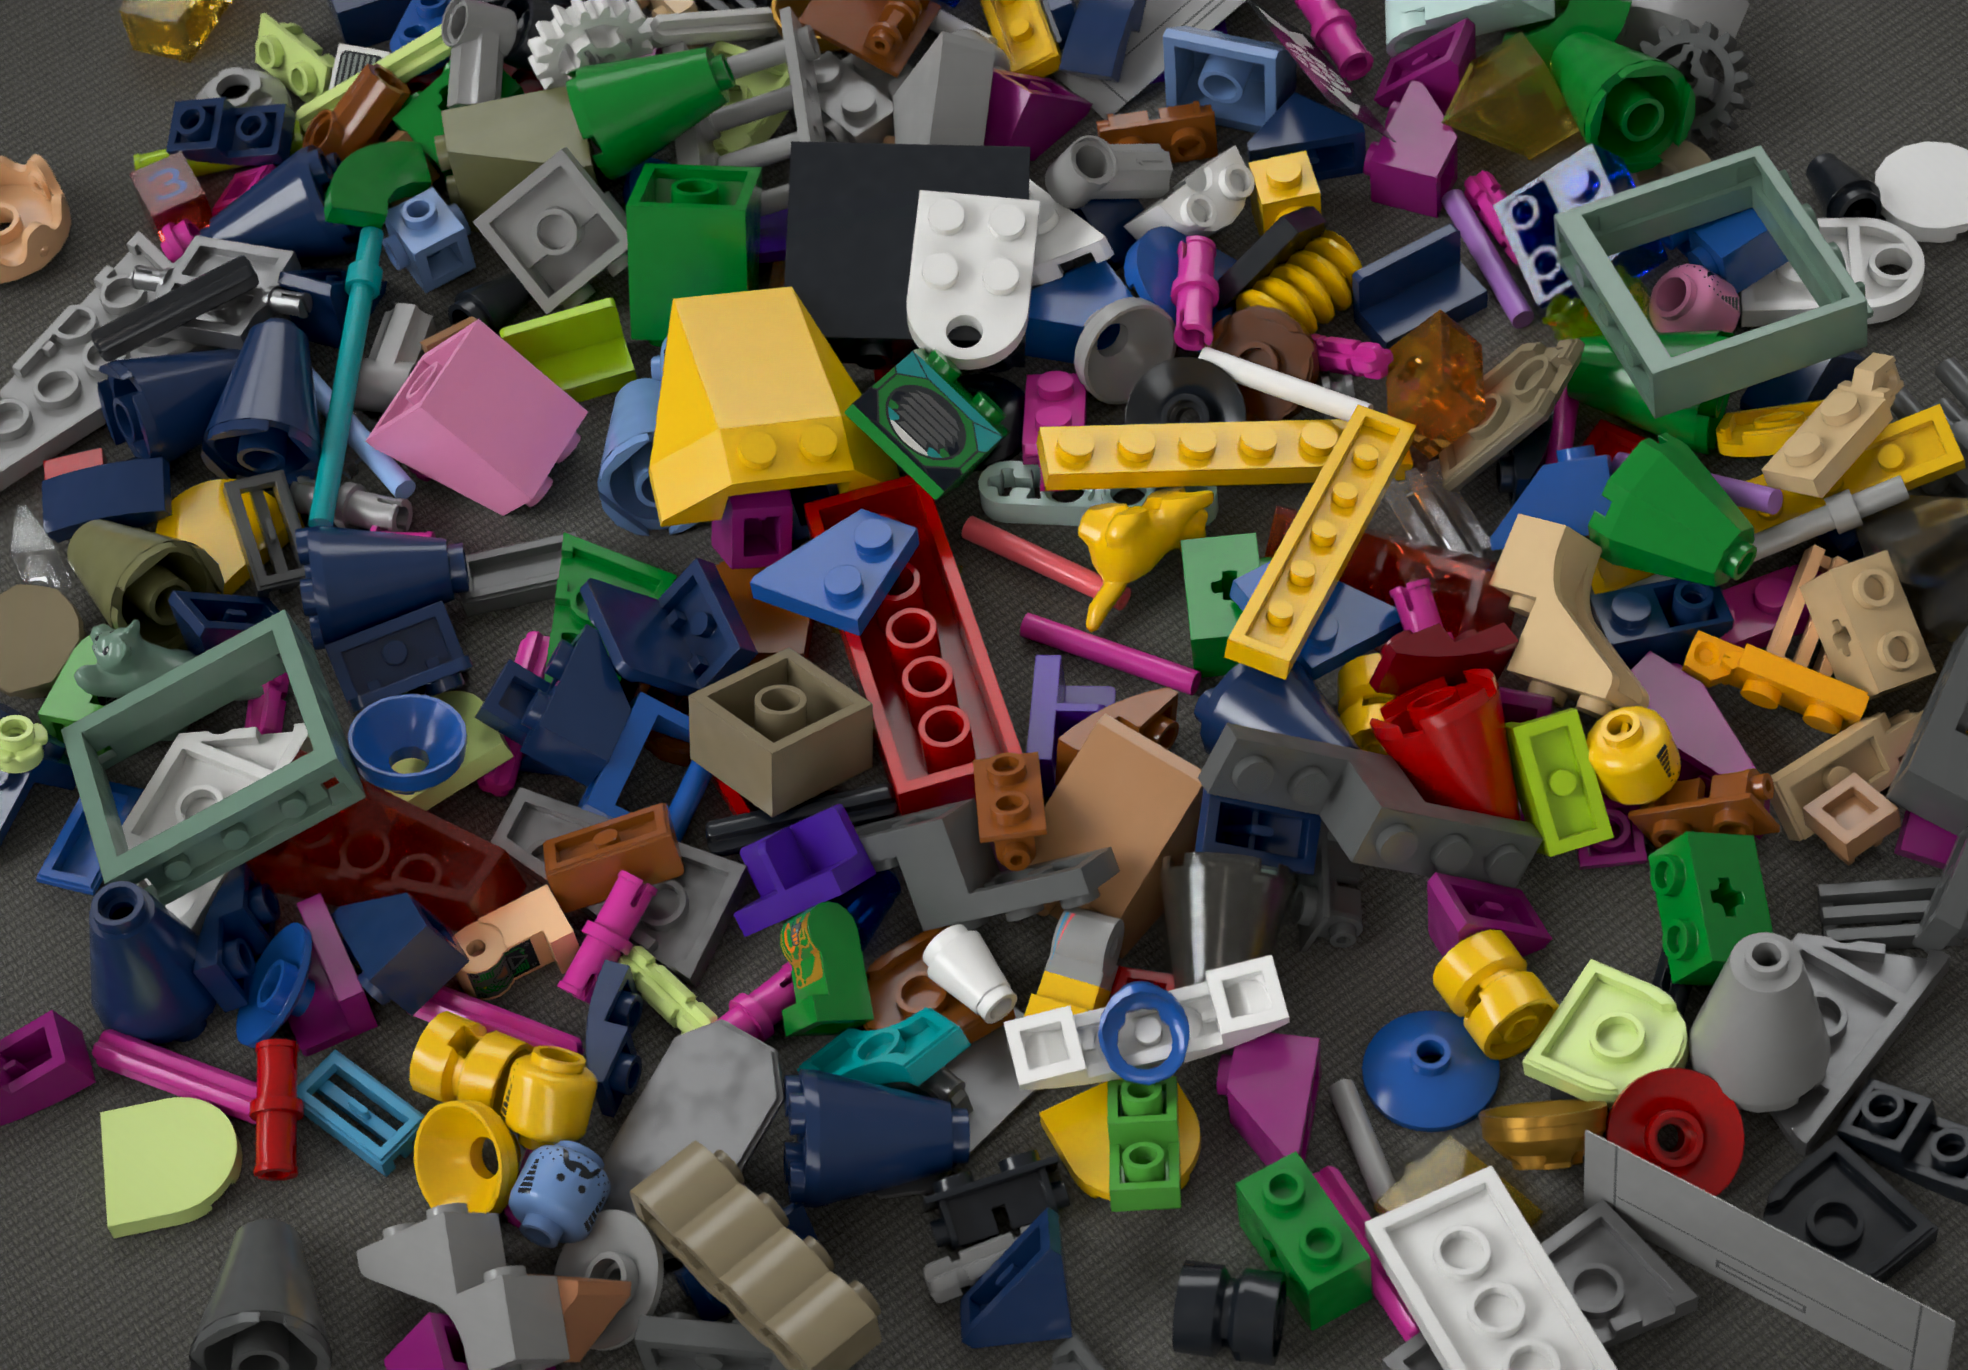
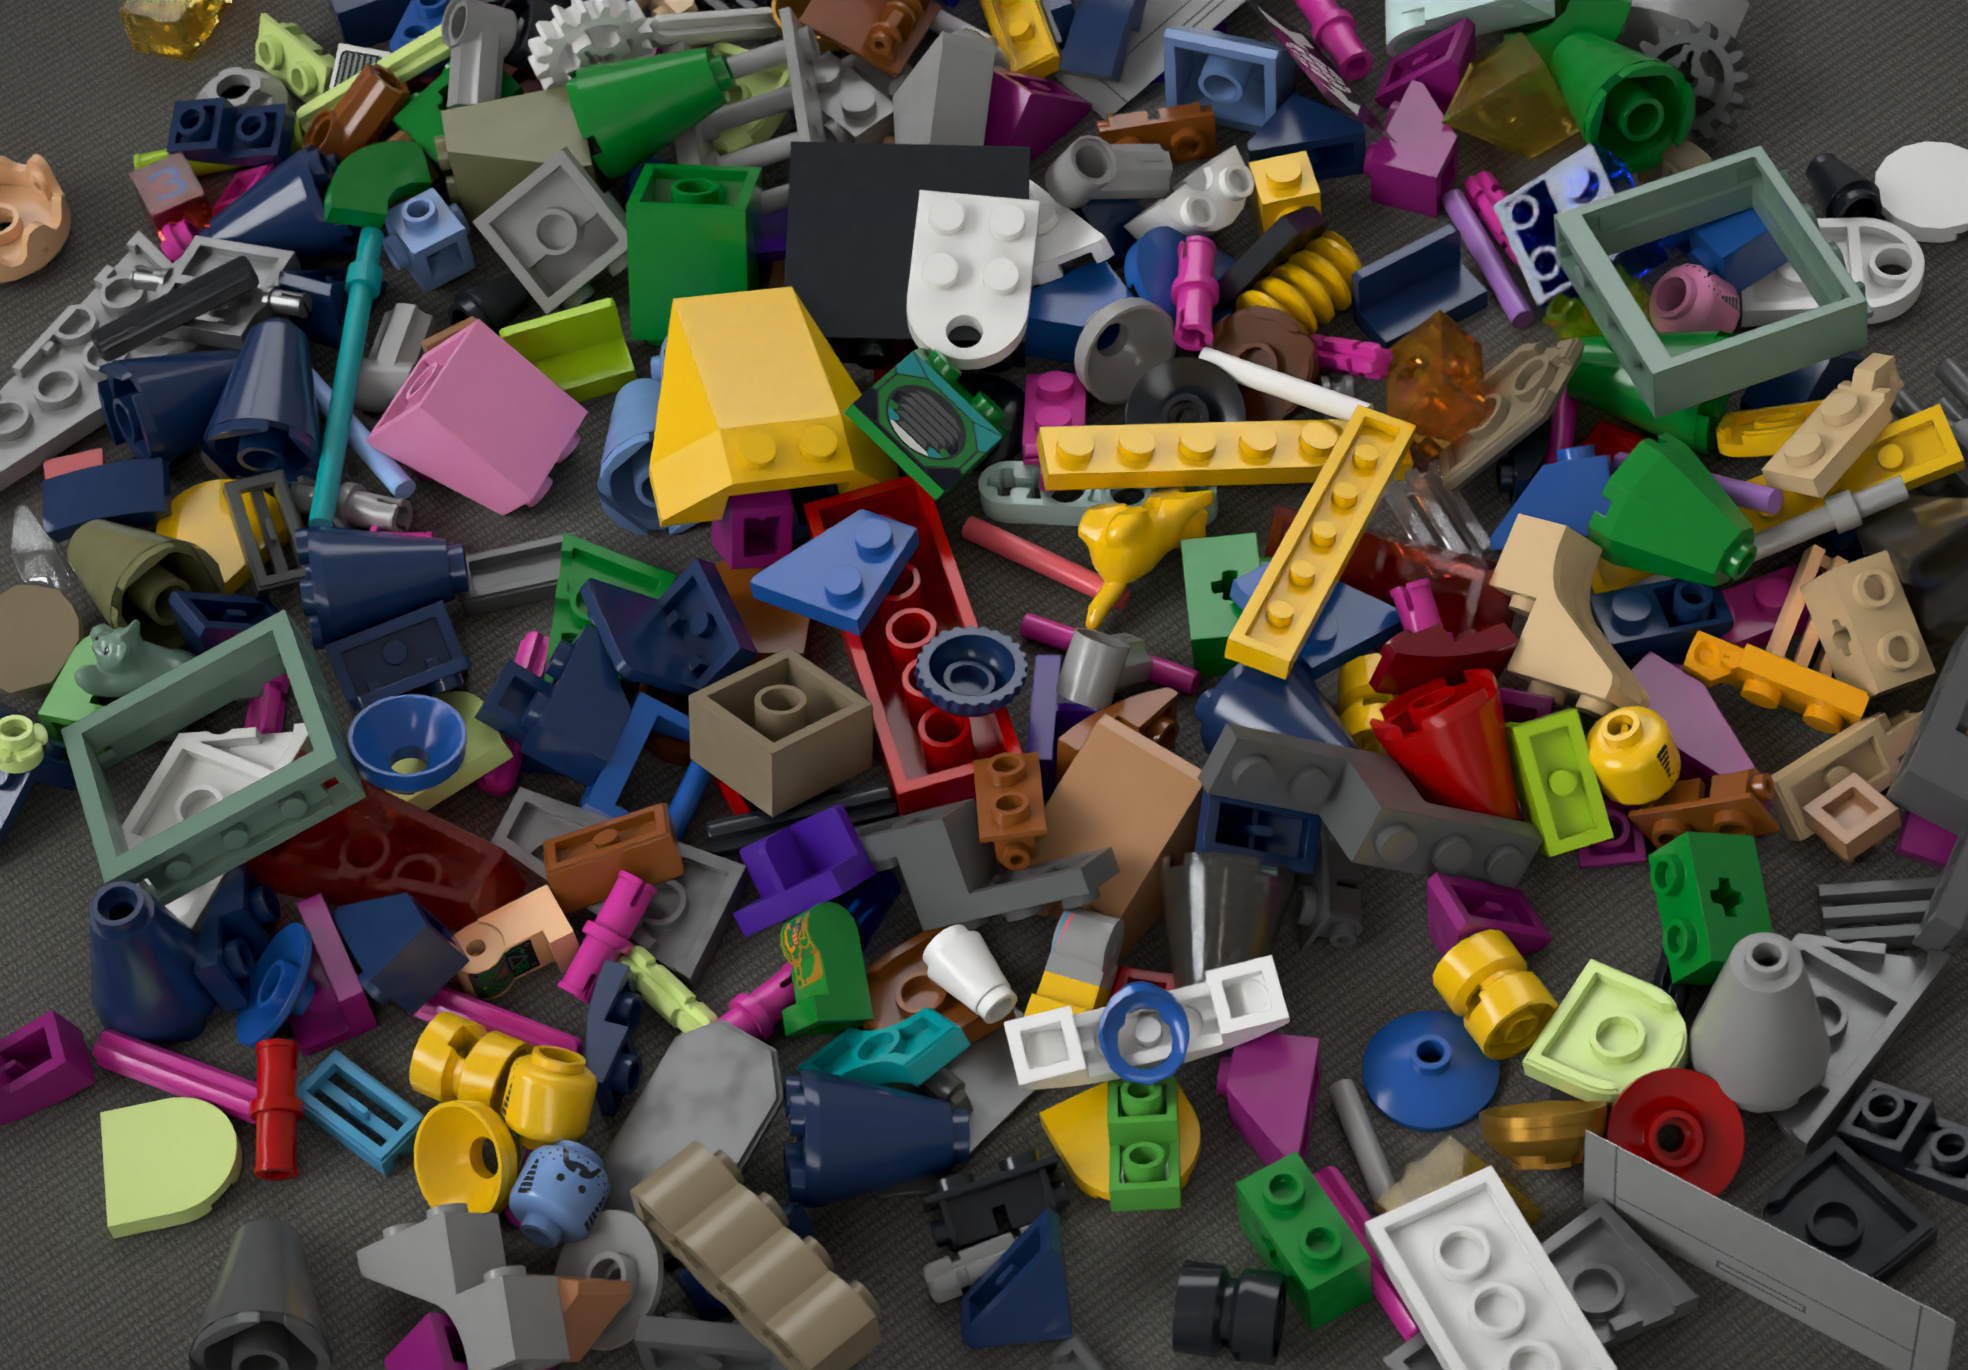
(73, 858): blue tile -> none
(971, 671): none -> dark blue hat
(1101, 666): none -> light grey piece

